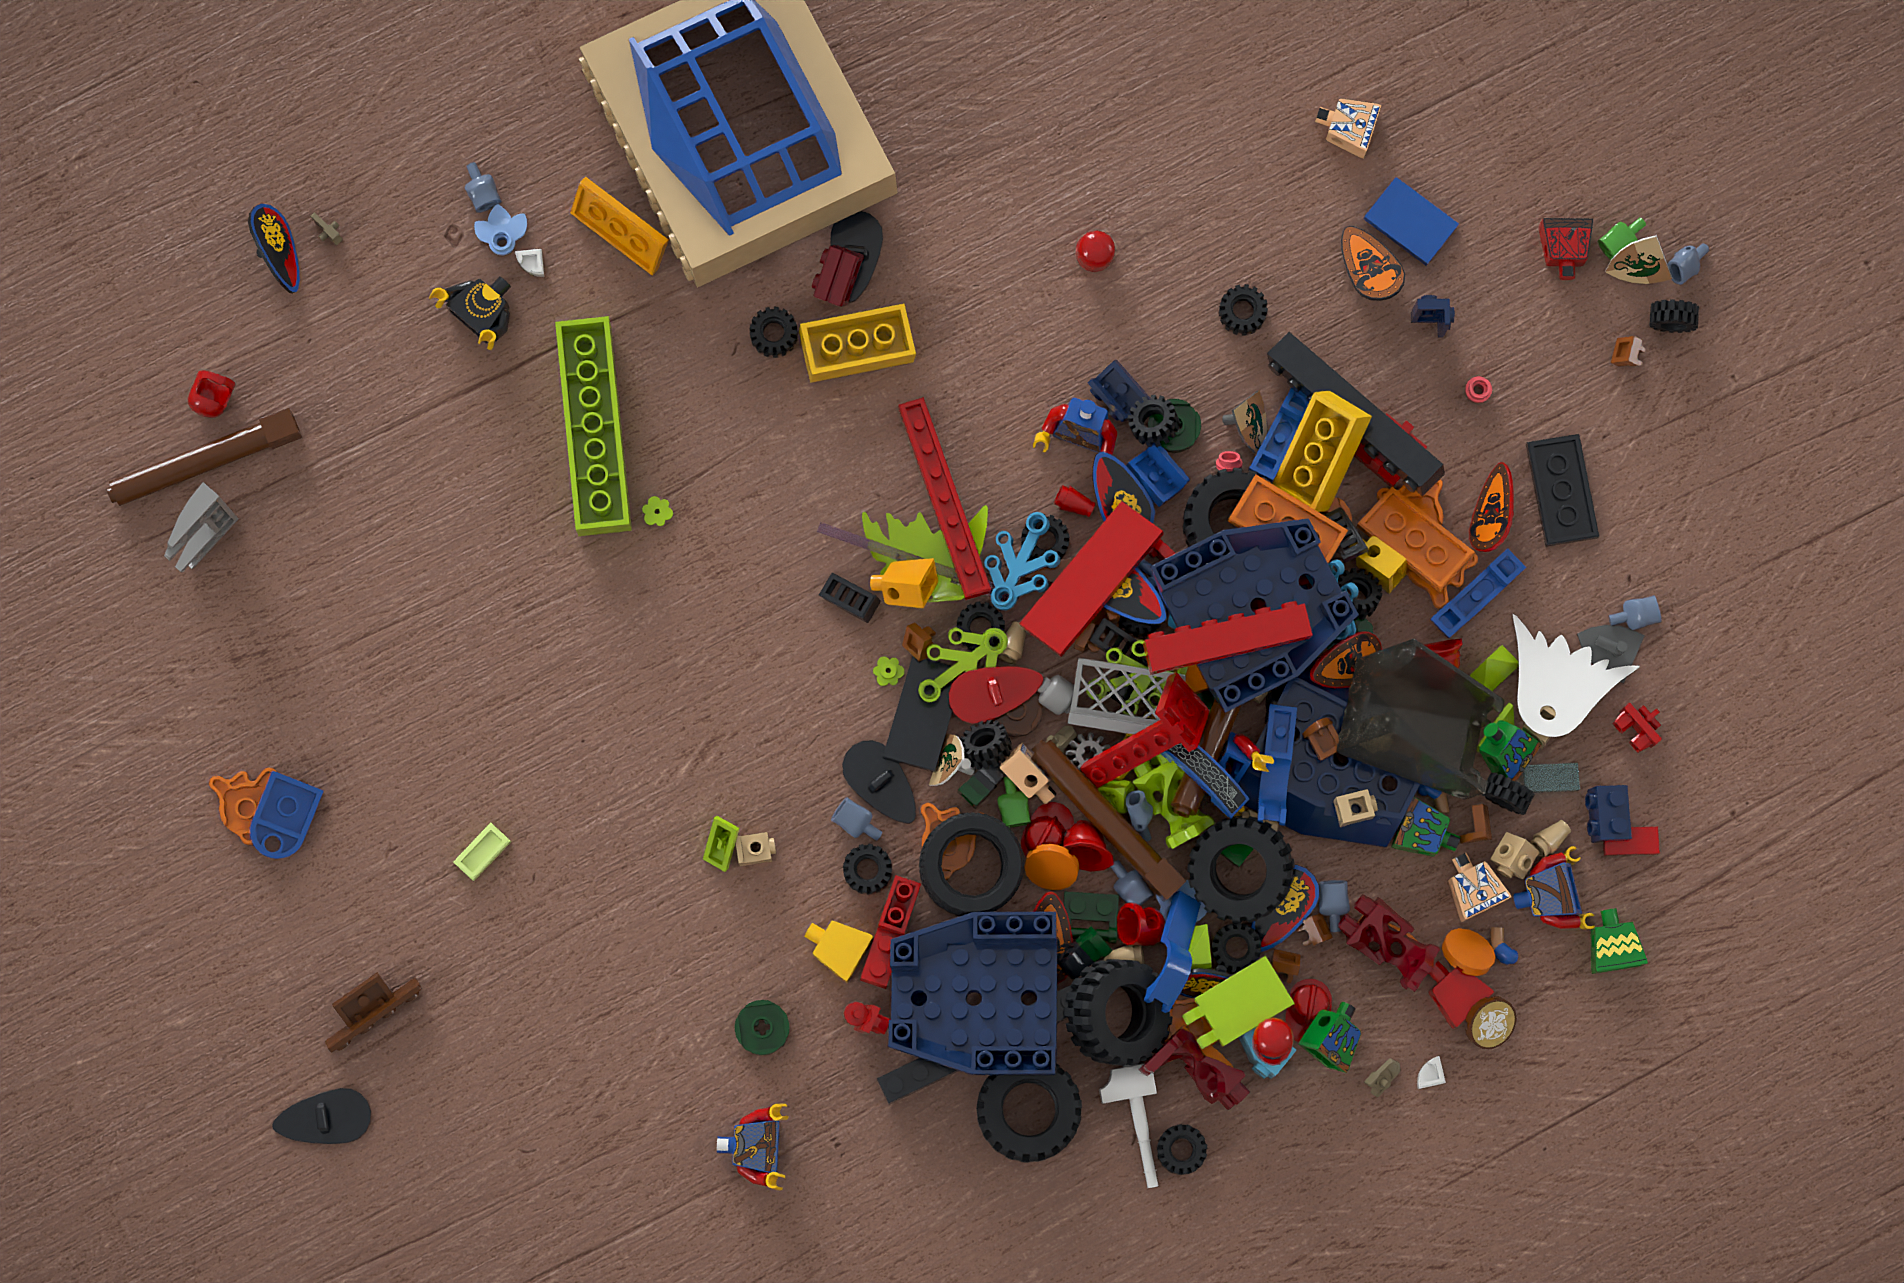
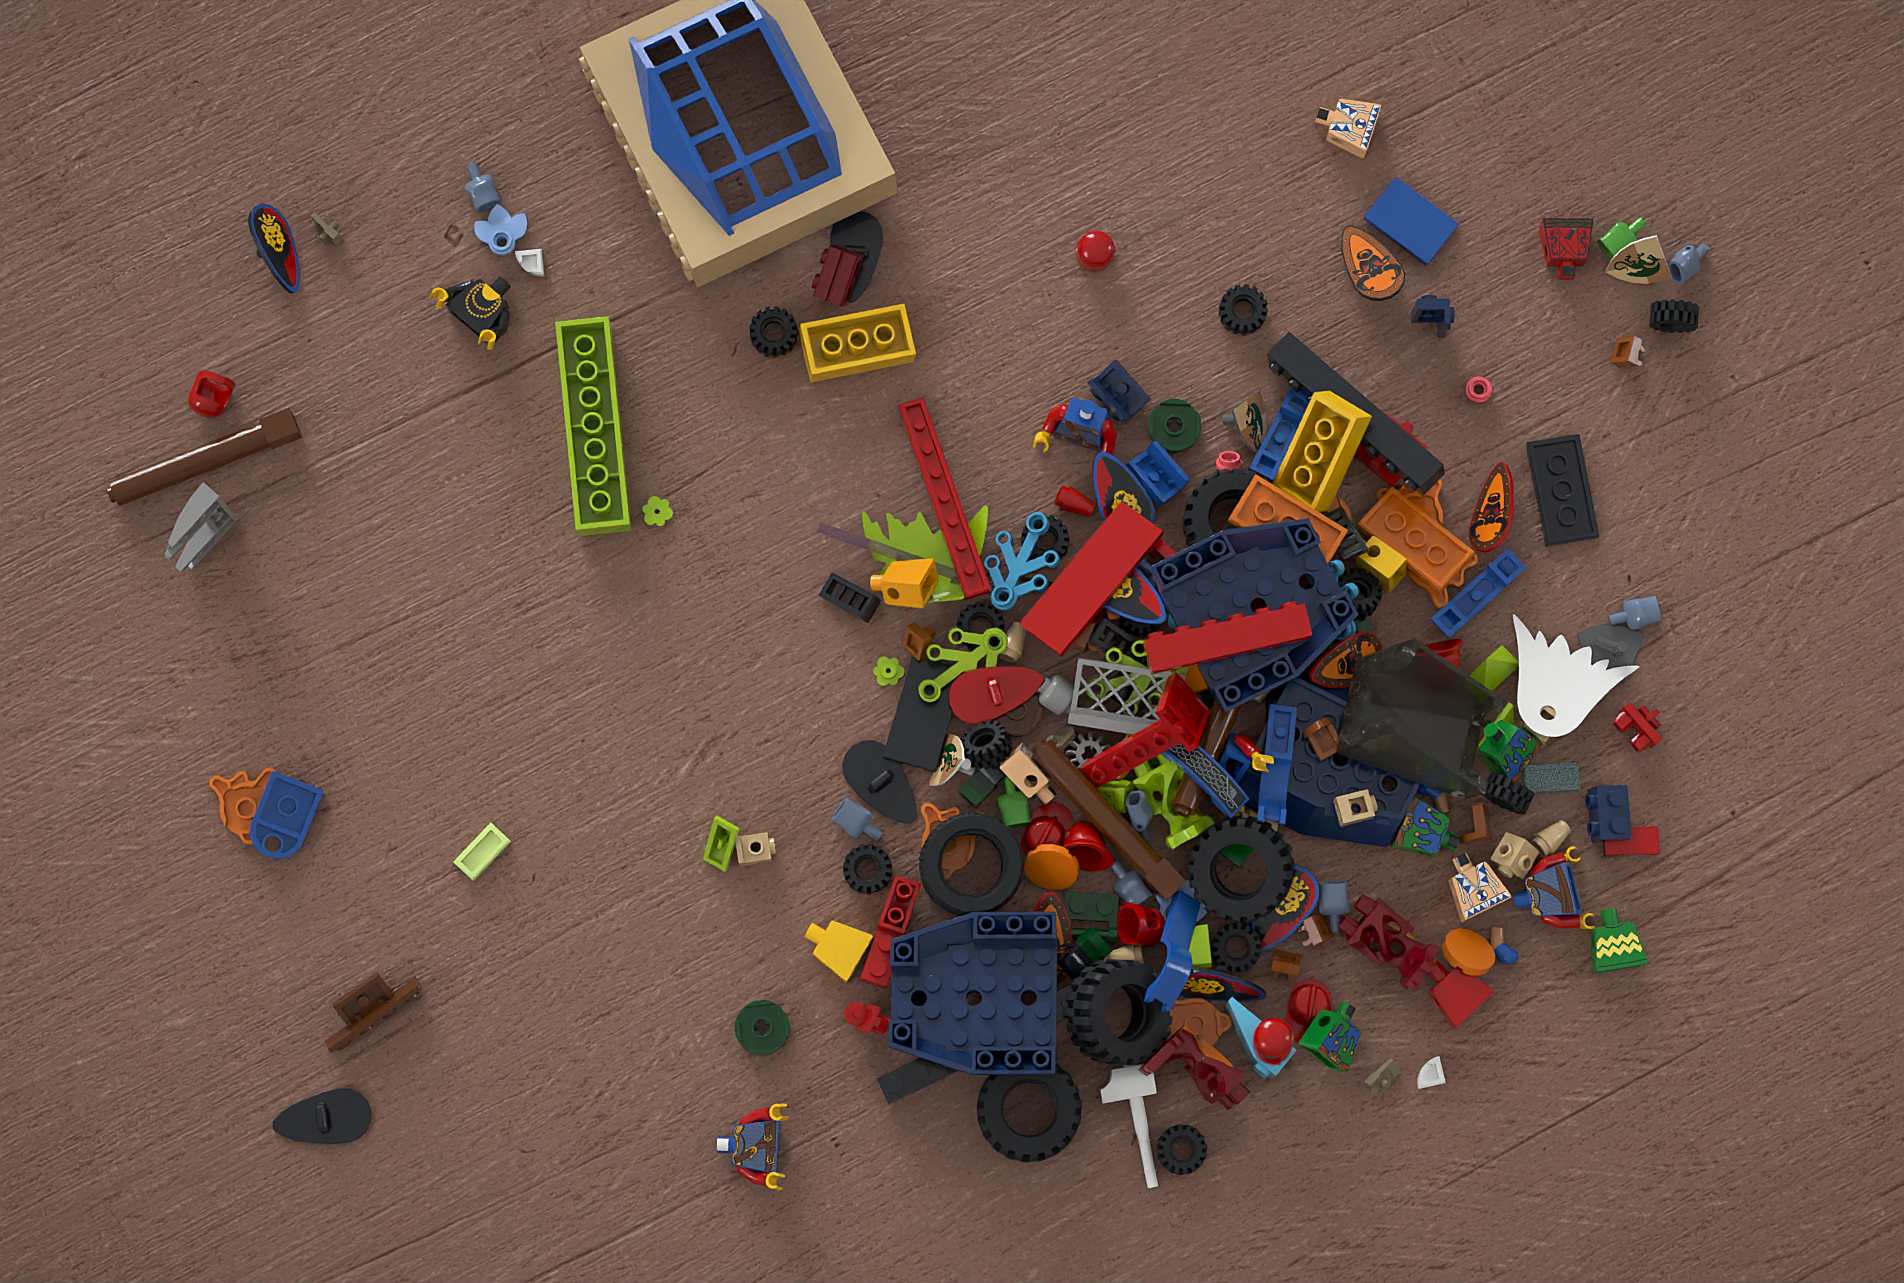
(619, 226): light orange tile -> none
(1159, 432): black tyre -> none
(1240, 1003): lime tile -> none
(1490, 1022): tile -> none

